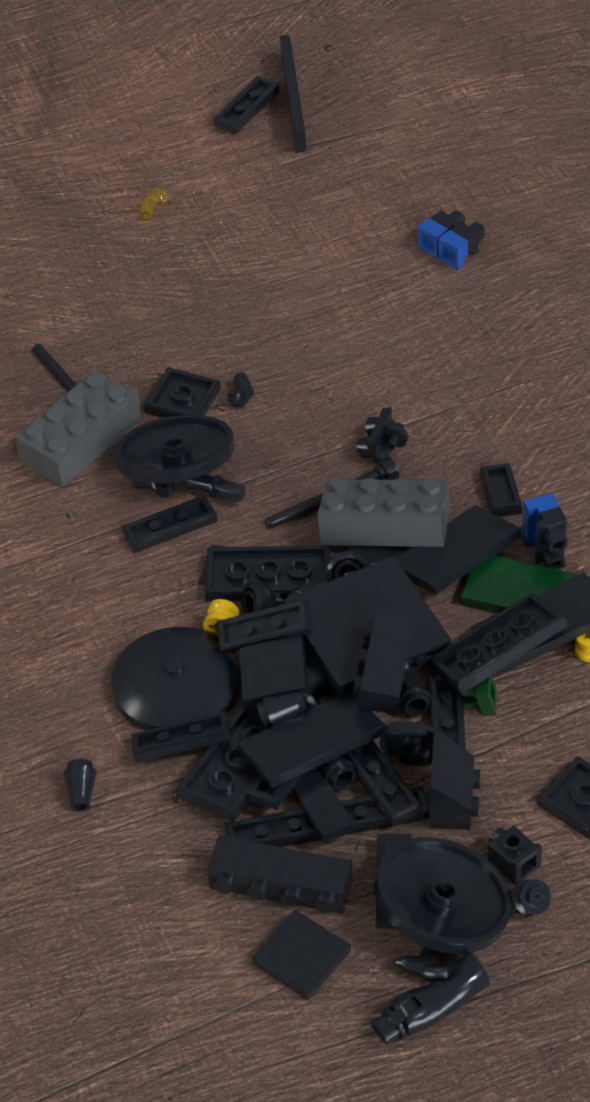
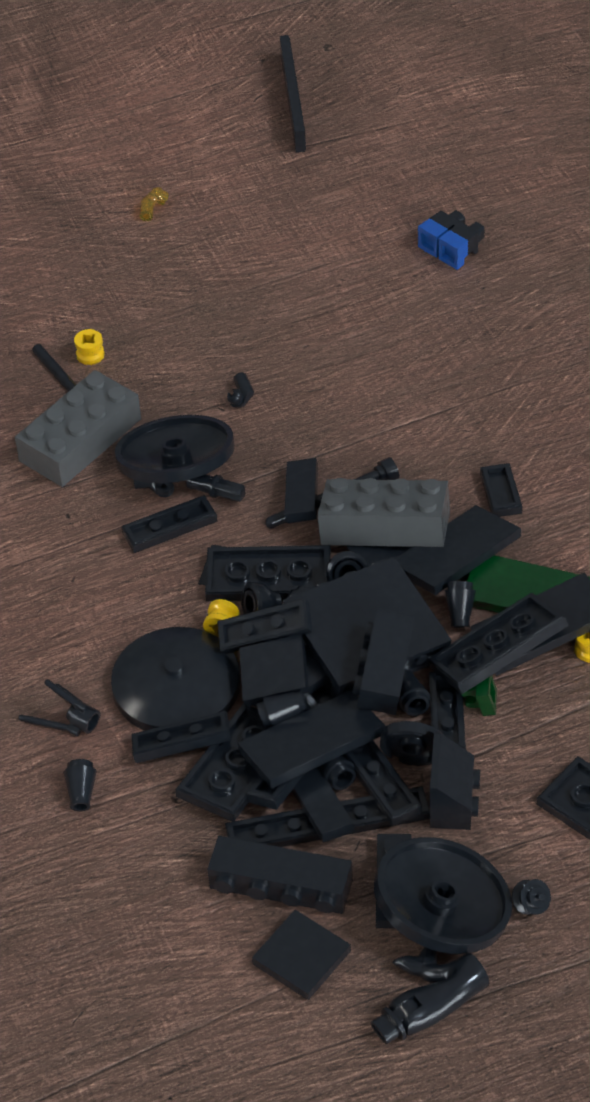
(81, 715): none -> black plant
(89, 347): none -> yellow wheel
(182, 394): black tile -> none
(246, 104): black plate -> none
(301, 490): none -> black tile
(383, 436): black hips -> none
(460, 602): none -> black cone
(514, 853): black brick -> none
(546, 529): black hips -> none

